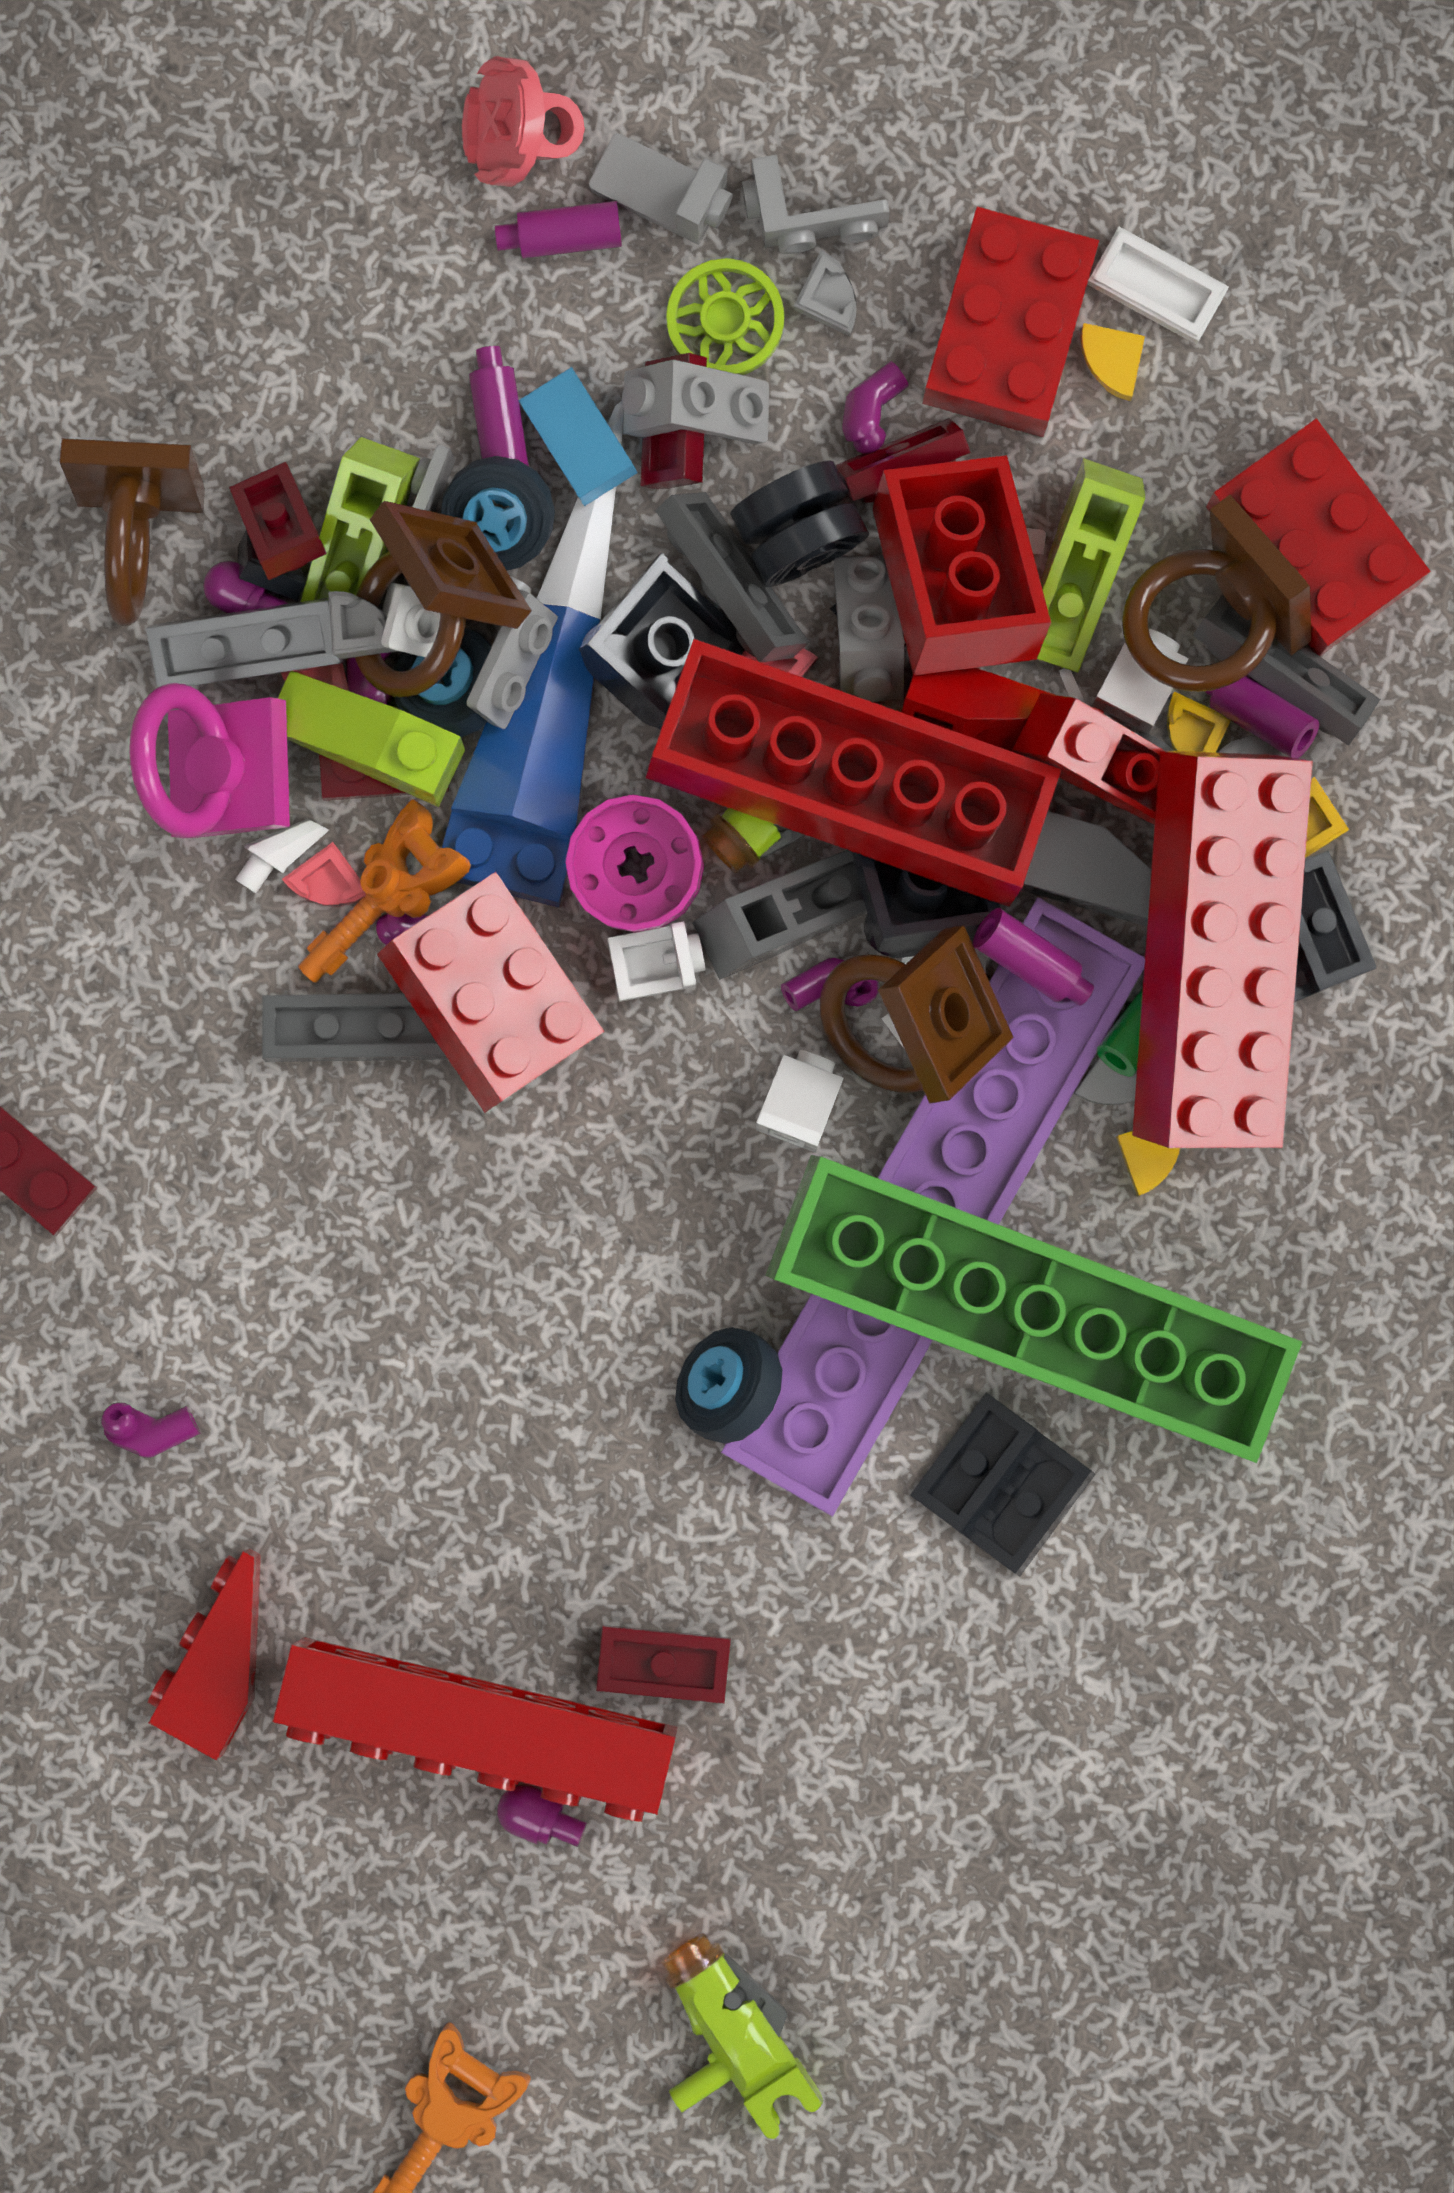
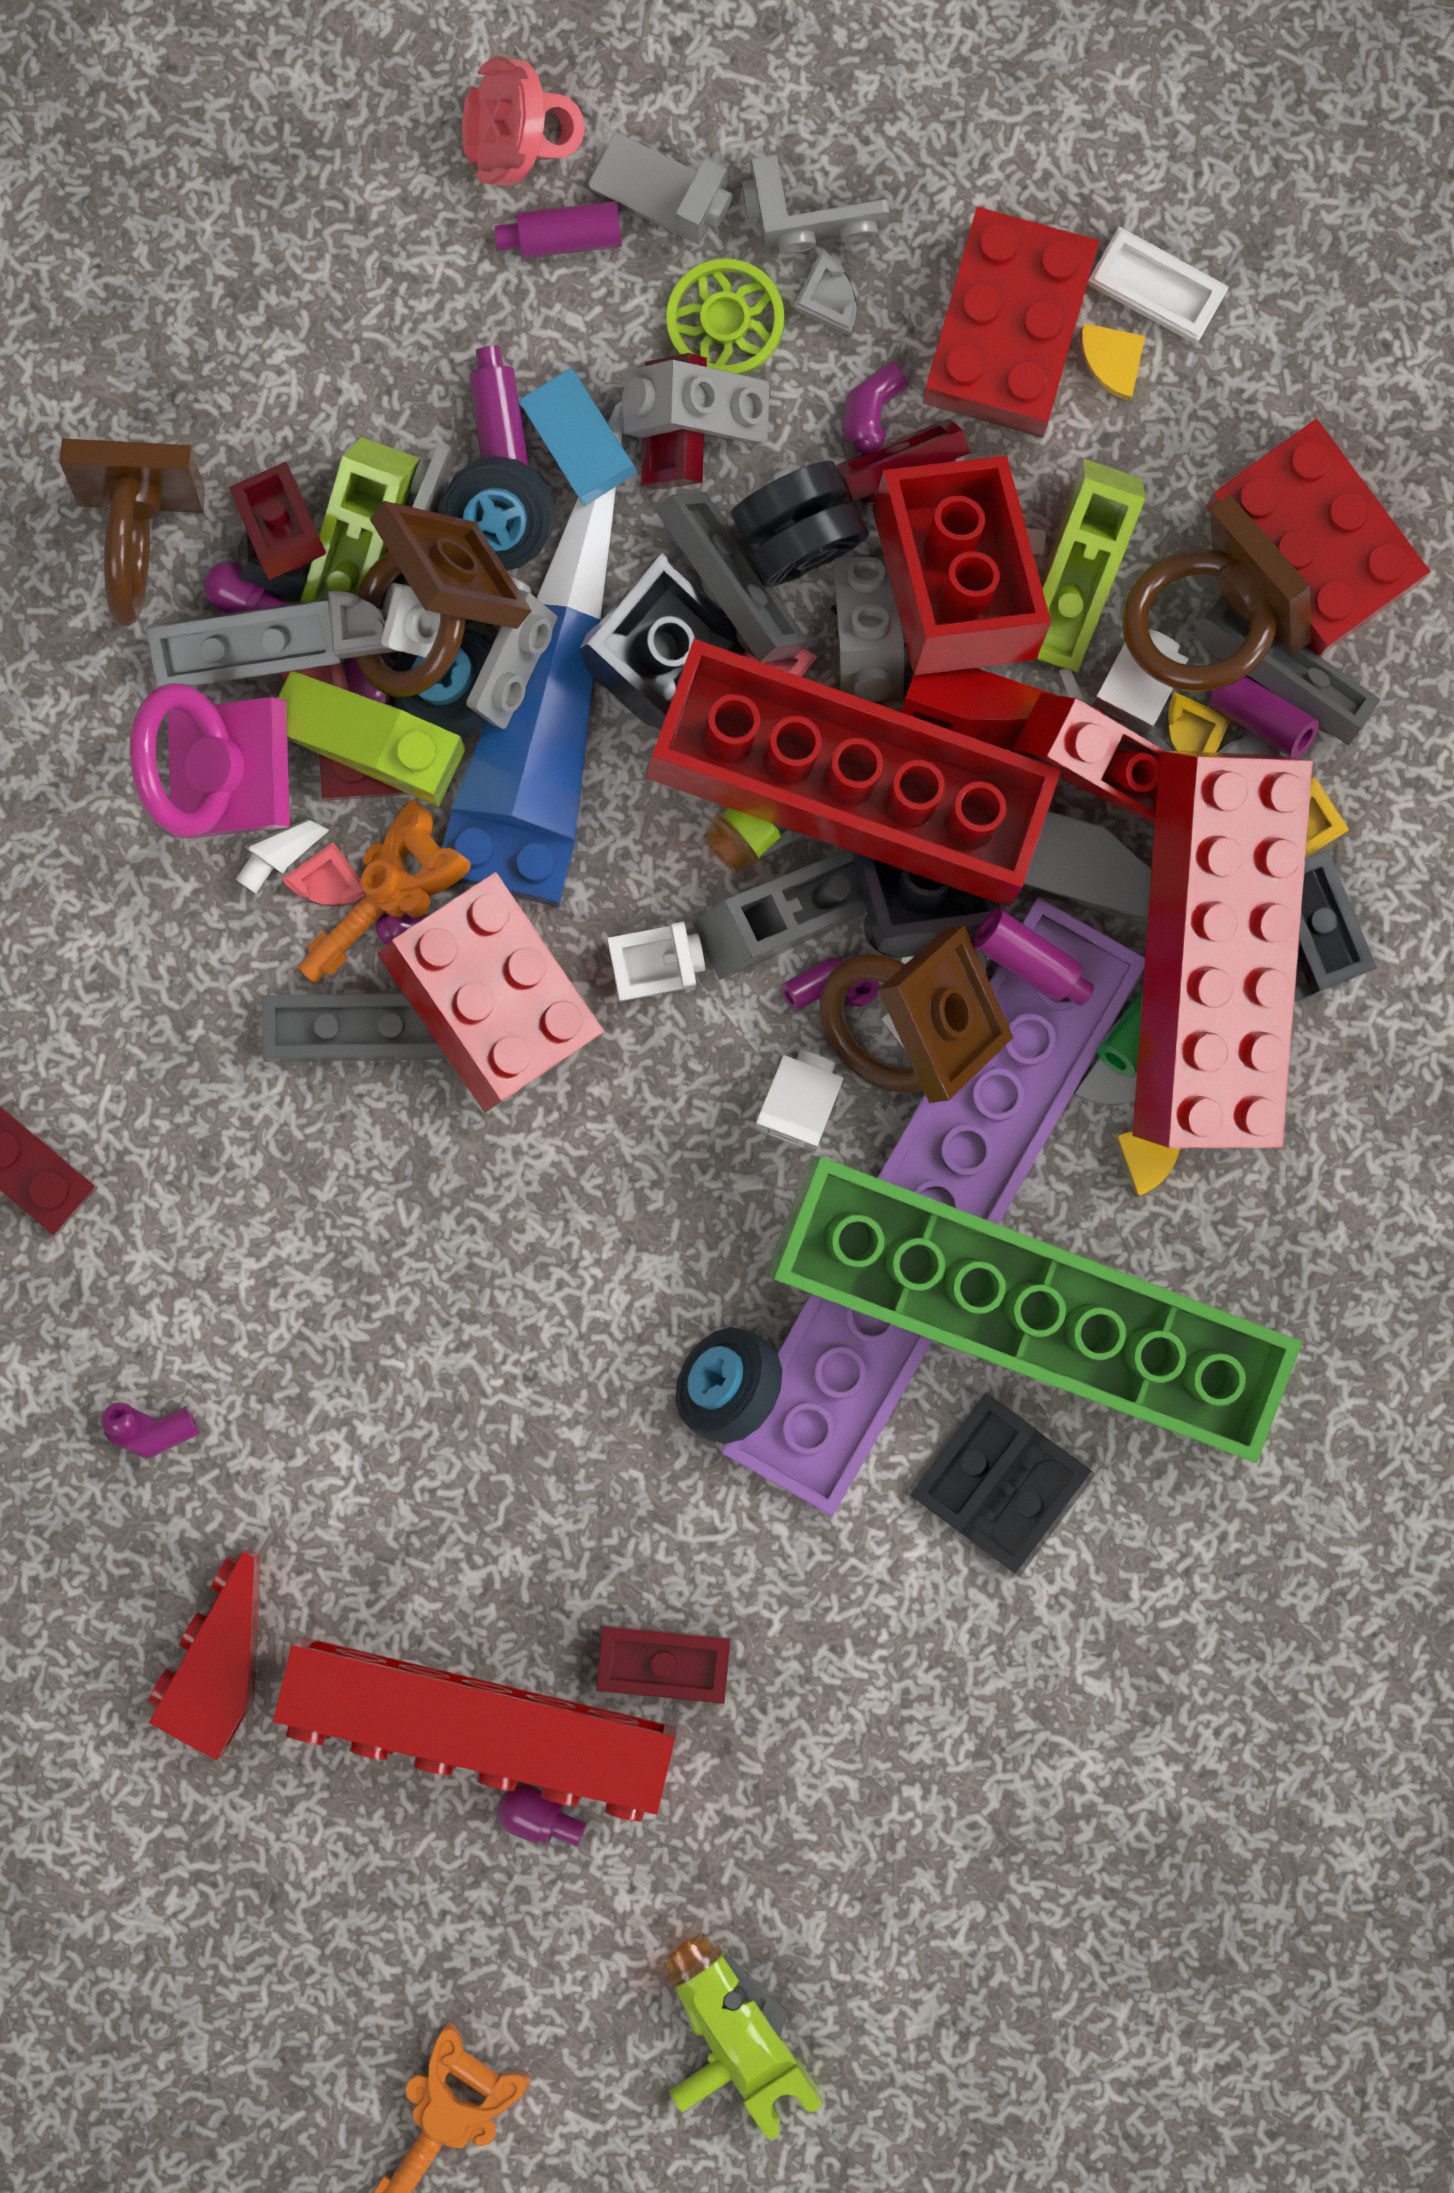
(600, 849): dark pink wheel -> none

